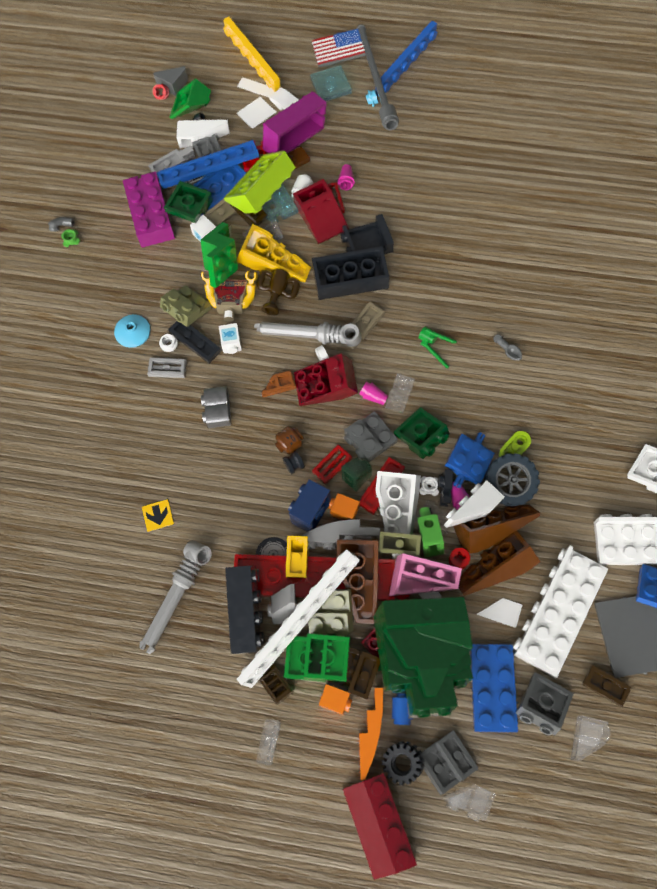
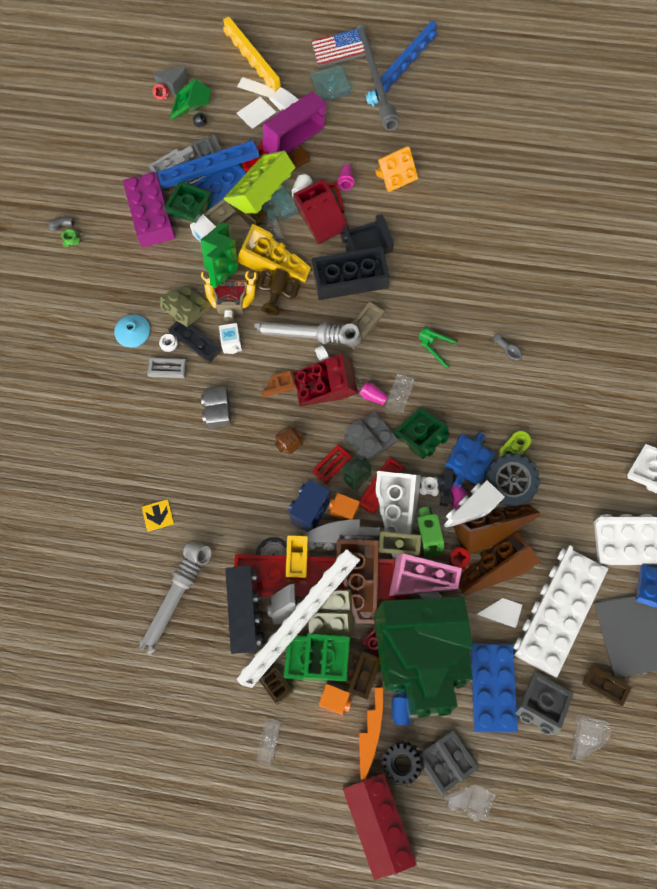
(195, 130): white slope -> none
(293, 462): black wheel -> none
(397, 169): none -> light orange bracket

